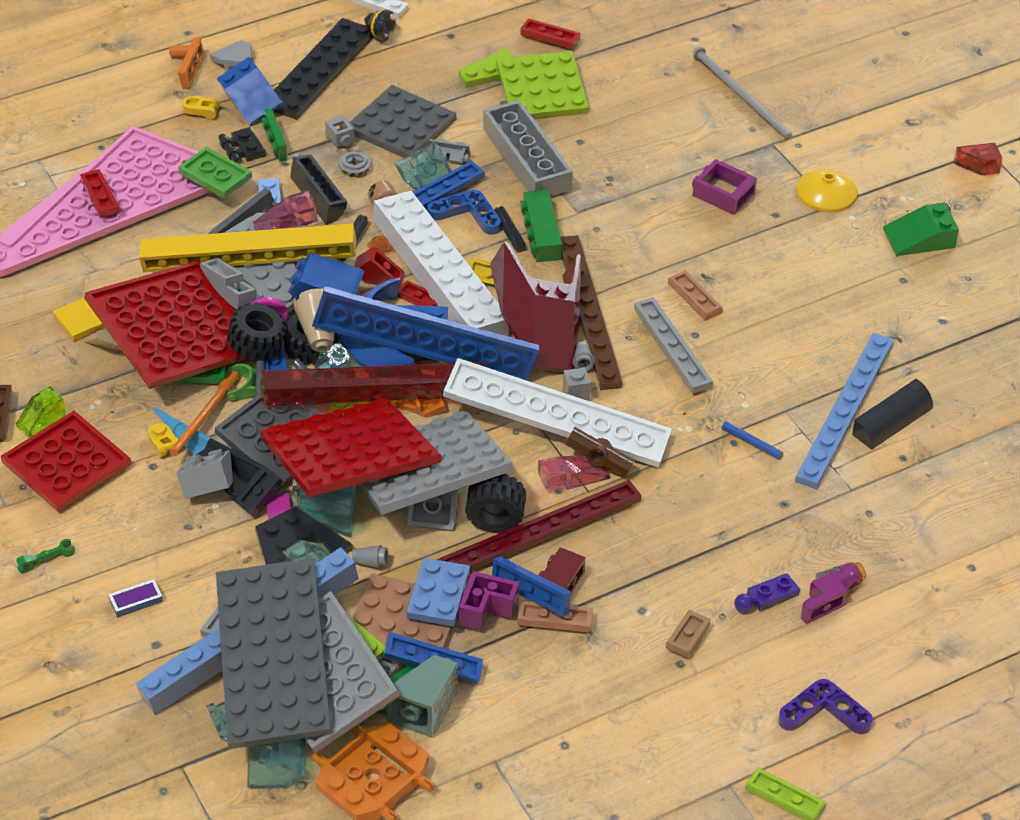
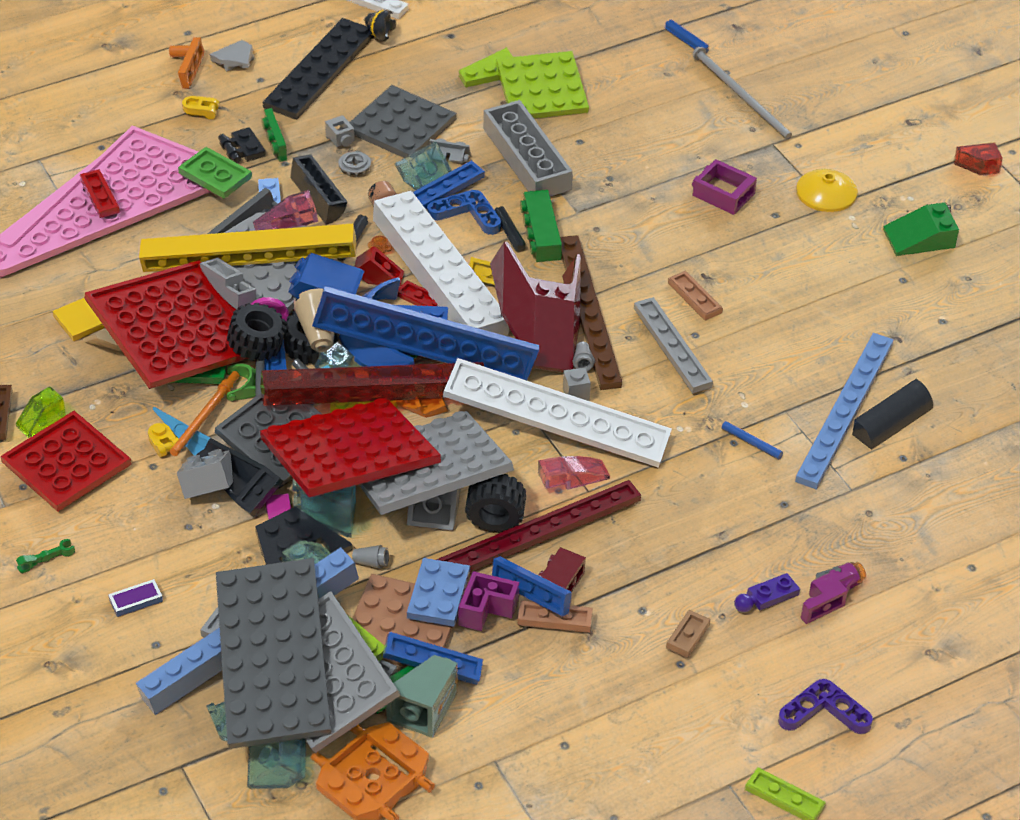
(249, 90): slope -> none
(550, 33): red plate -> none
(588, 446): reddish brown piece -> none
(685, 35): none -> blue axle

